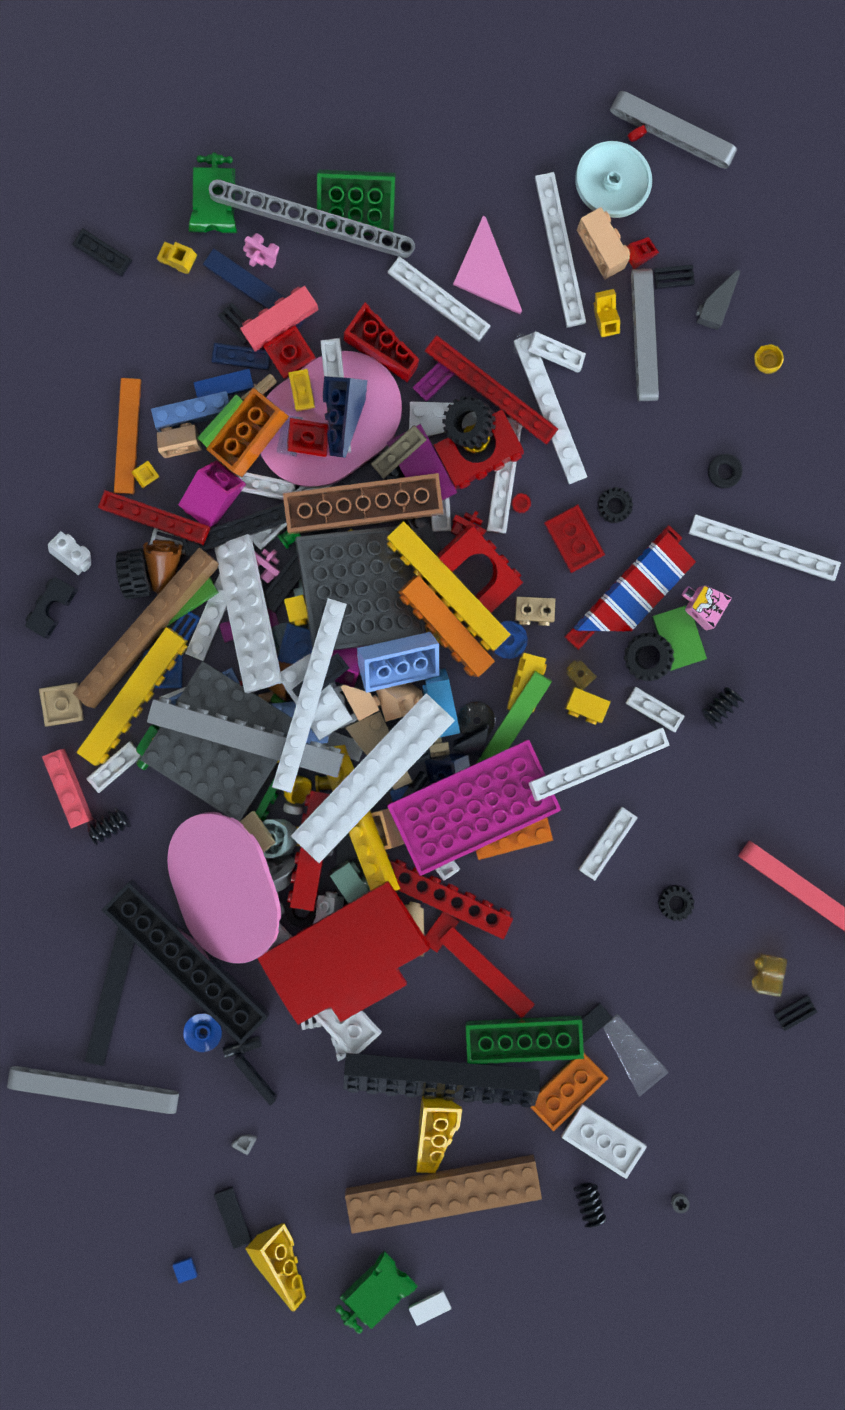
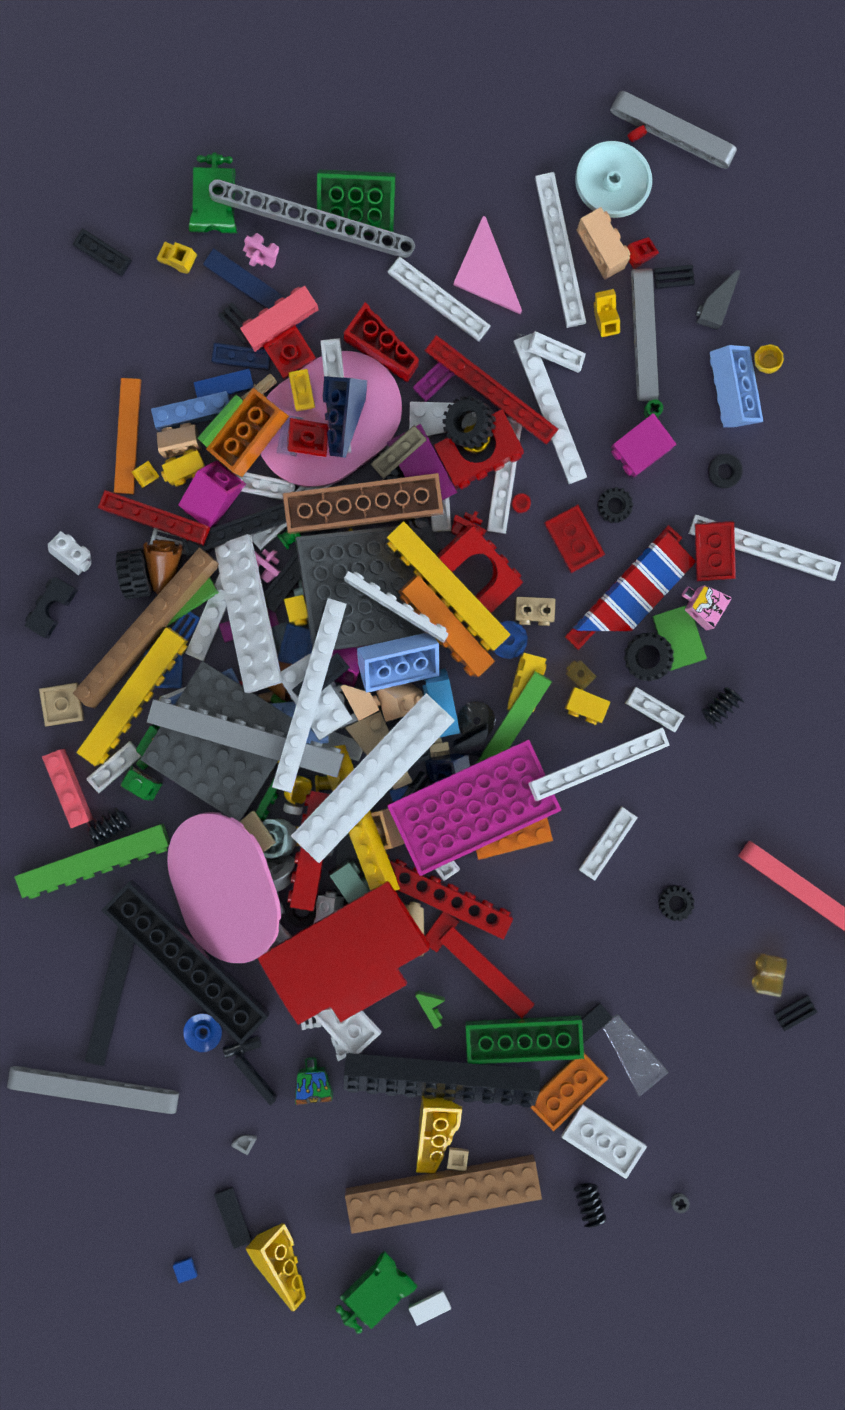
(92, 861): none -> bright green brick
(140, 784): none -> green torso
(180, 469): none -> yellow brick
(313, 1084): none -> torso
(389, 601): none -> white plate
(428, 1002): none -> bright green slope
(457, 1159): none -> tan tile
(643, 446): none -> dark pink slope
(651, 404): none -> green bush
(715, 550): none -> red tile
(736, 386): none -> light blue slope

